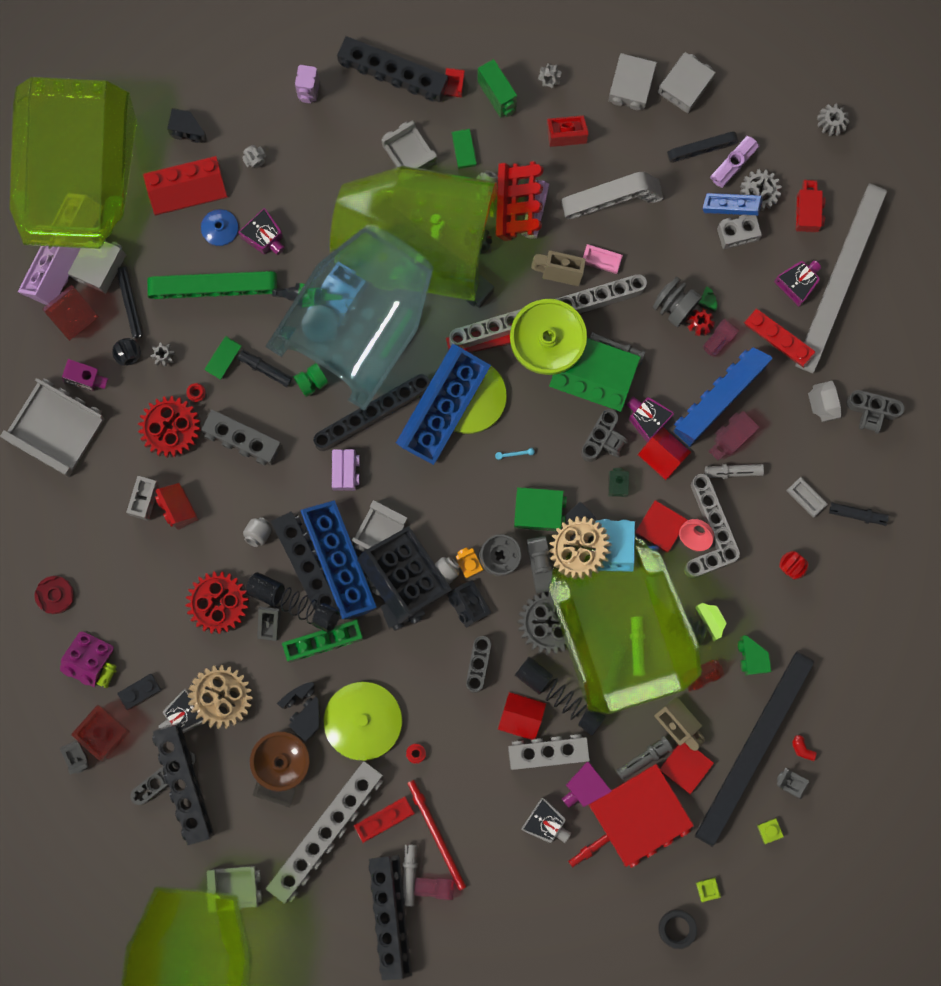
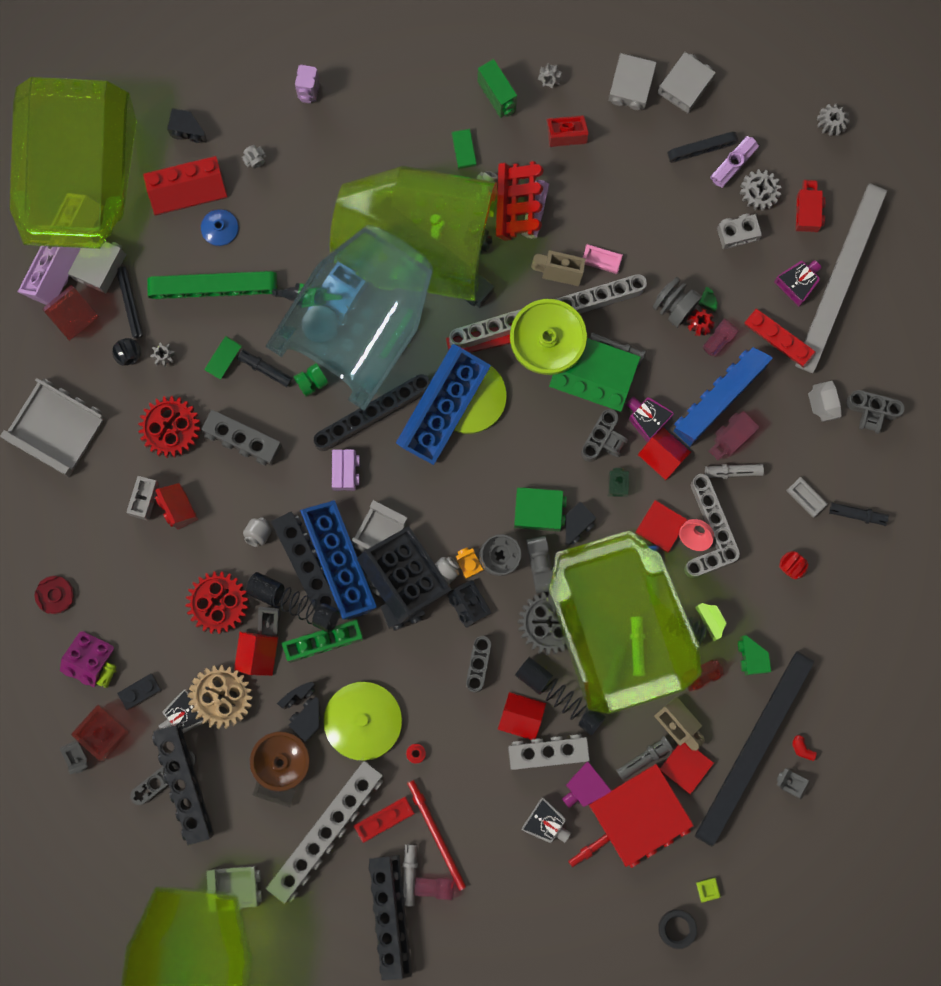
(75, 373): magenta torso -> none
(196, 386): red plate -> none
(256, 654): none -> red slope
(263, 233): torso -> none
(408, 147): light grey panel -> none
(421, 74): black brick -> none
(456, 82): red panel -> none
(499, 455): medium azure hinge -> none
(583, 530): tan gear -> none
(611, 193): light grey beam -> none
(622, 547): medium azure panel -> none
(732, 204): plate -> none
(770, 831): lime plate -> none

